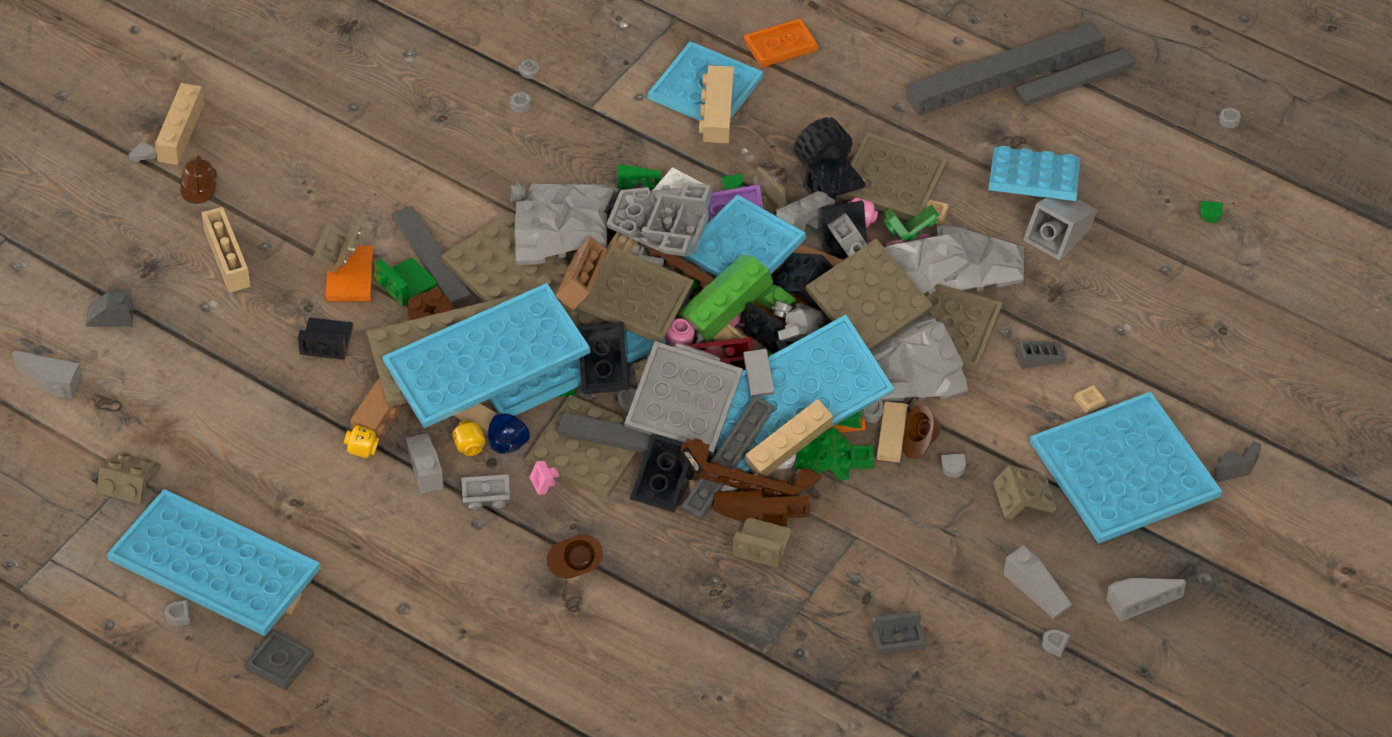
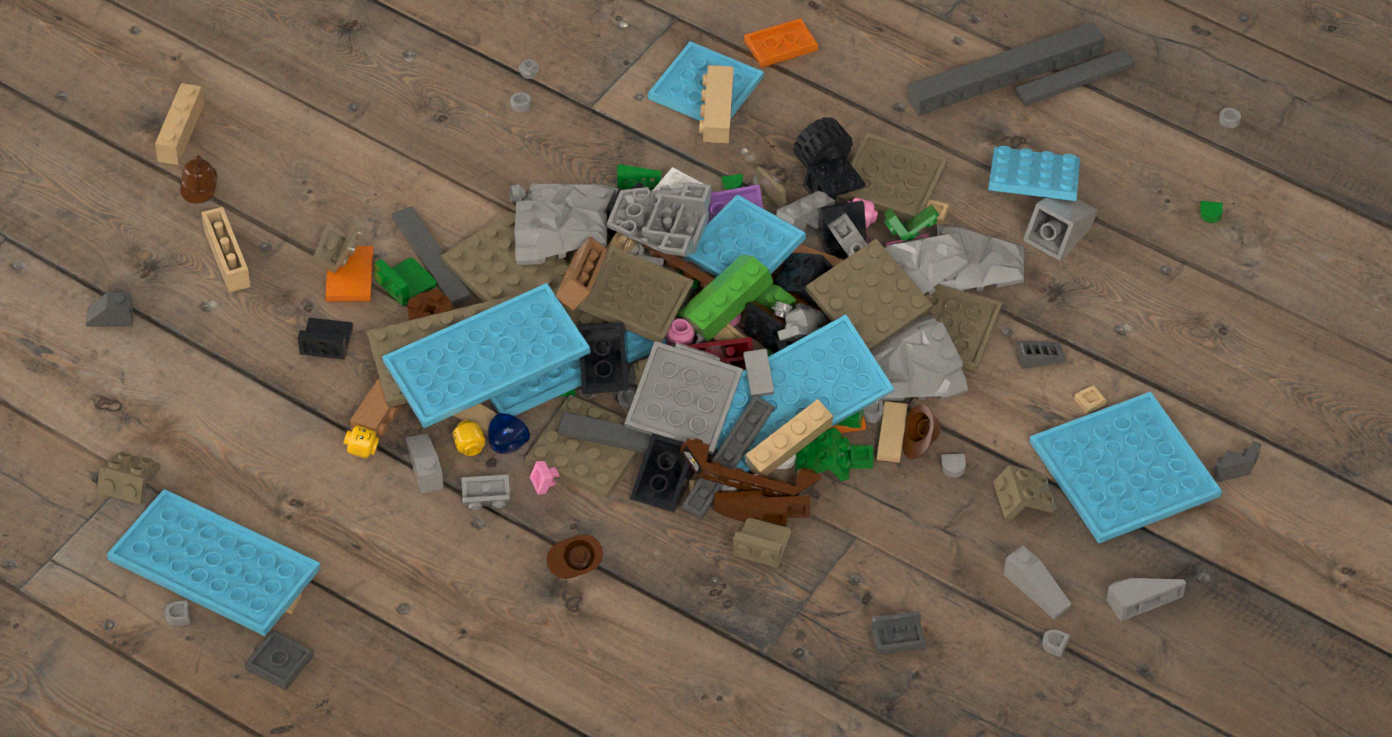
(51, 374): light grey slope -> none
(142, 152): light grey tile -> none

